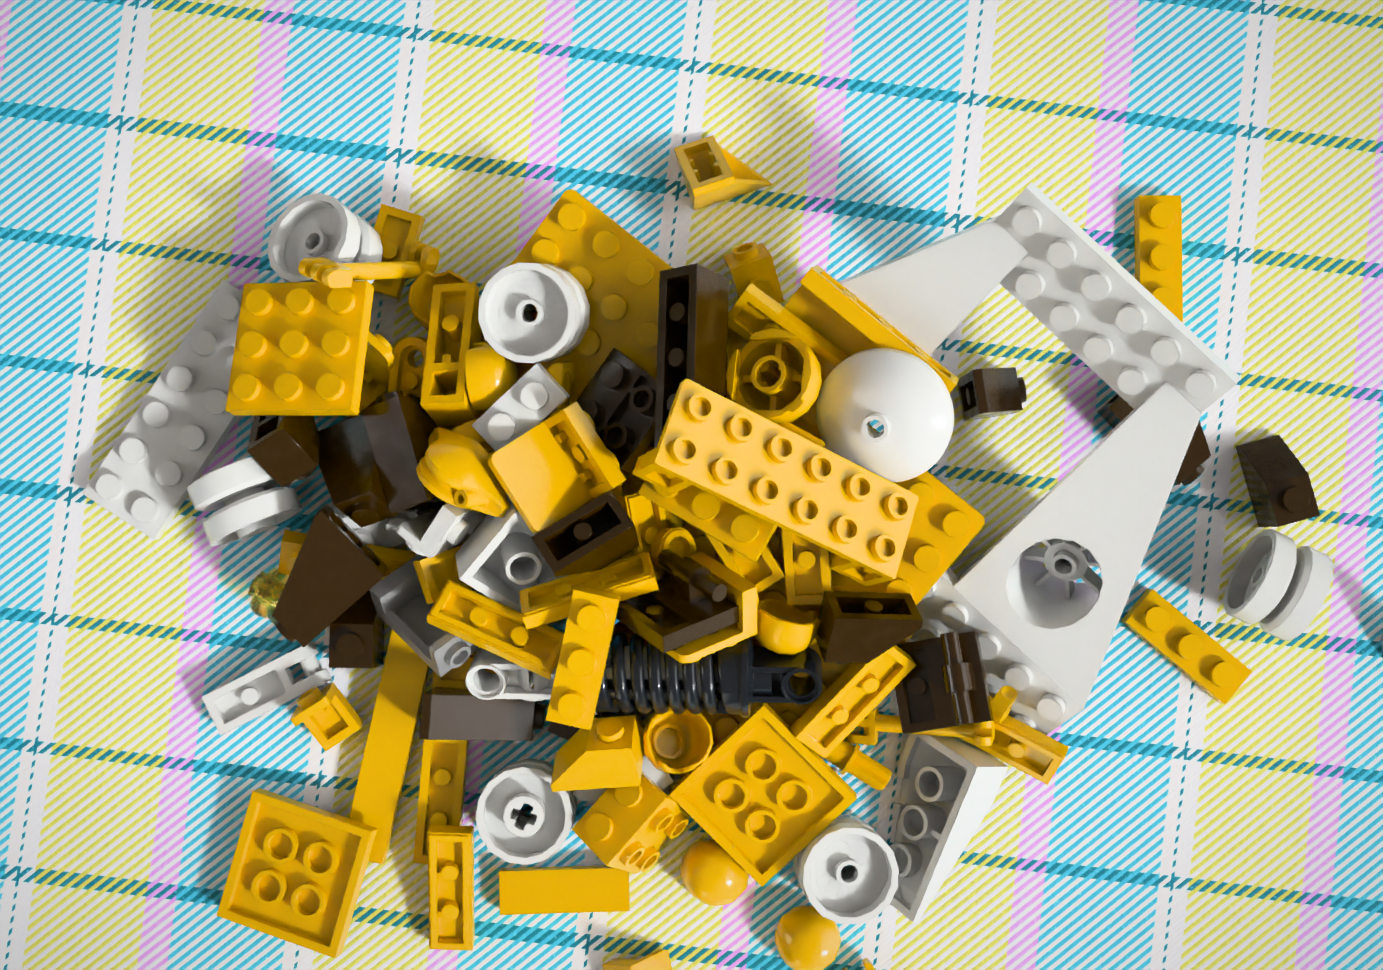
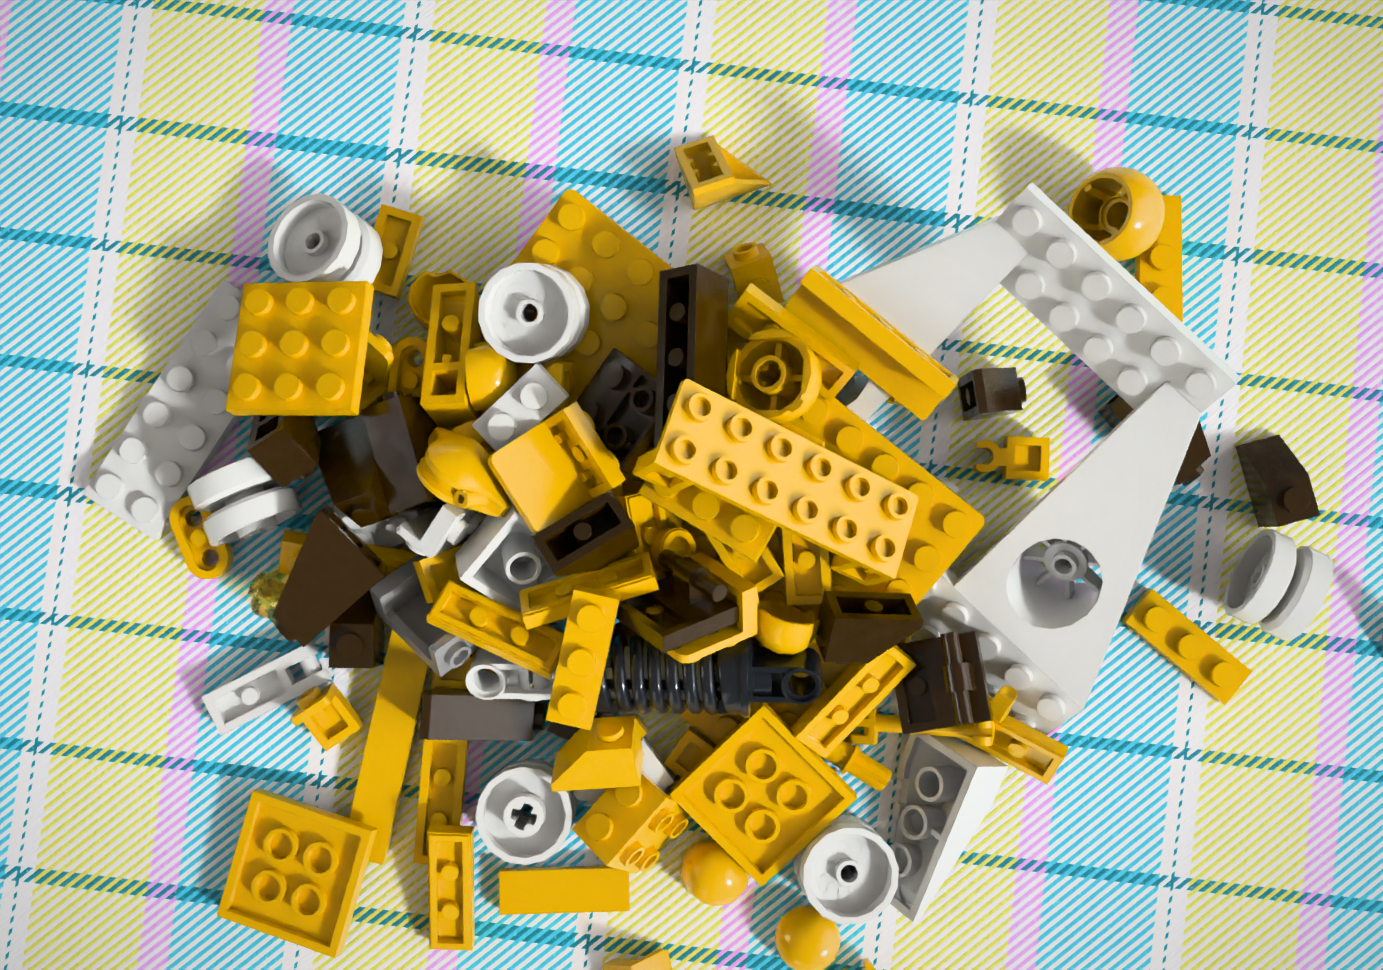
(195, 544): none -> yellow plate
(341, 275): yellow hinge -> none
(677, 741): yellow hair -> none
(899, 394): white dish -> none
(1020, 457): none -> yellow plate
(1102, 210): none -> yellow wheel

